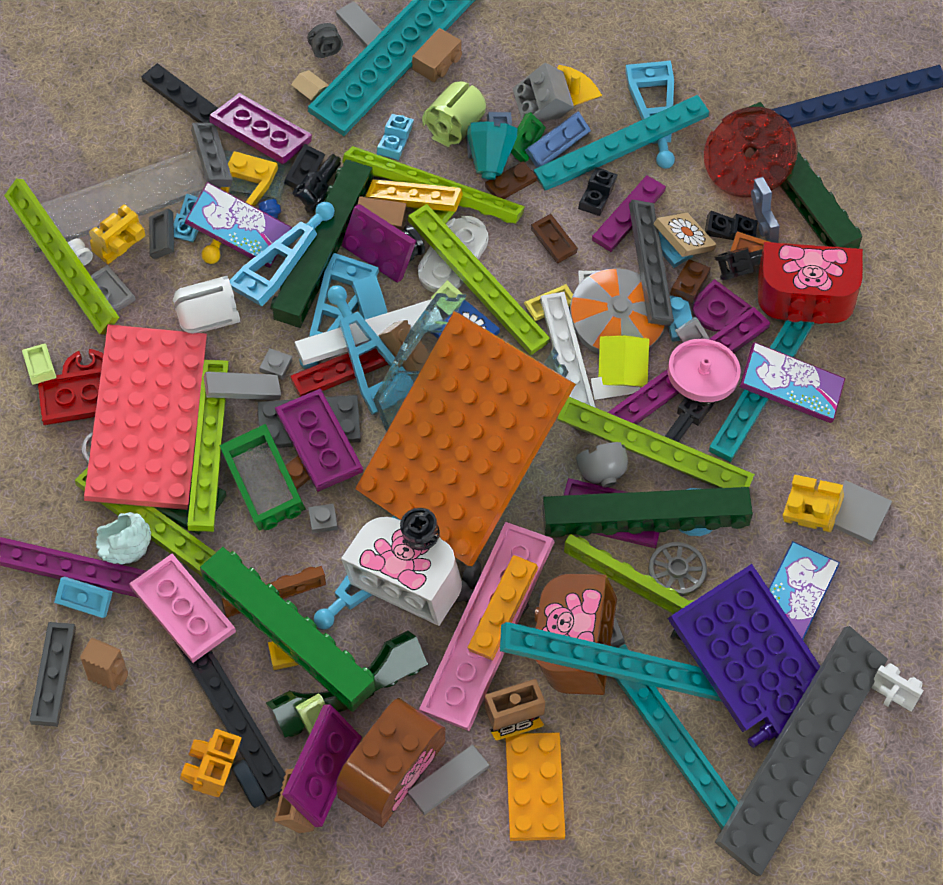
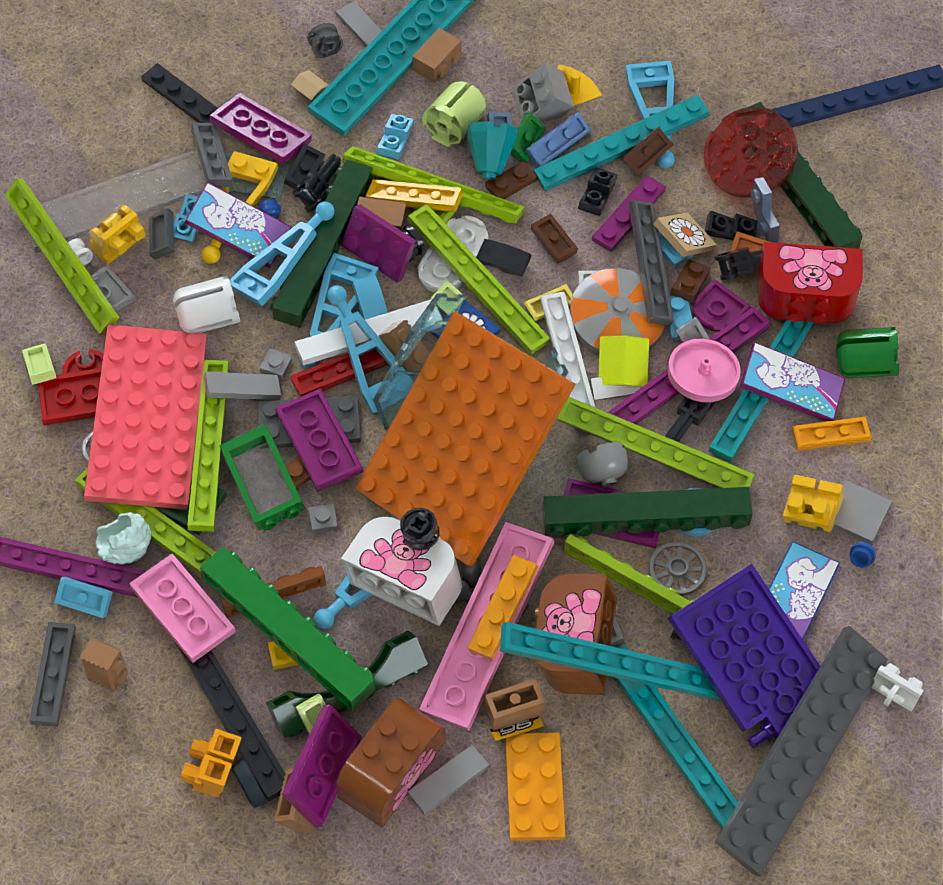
(503, 256): none -> black slope
(647, 151): none -> reddish brown plate
(831, 433): none -> light orange tile
(862, 554): none -> blue plate
(867, 352): none -> green cylinder

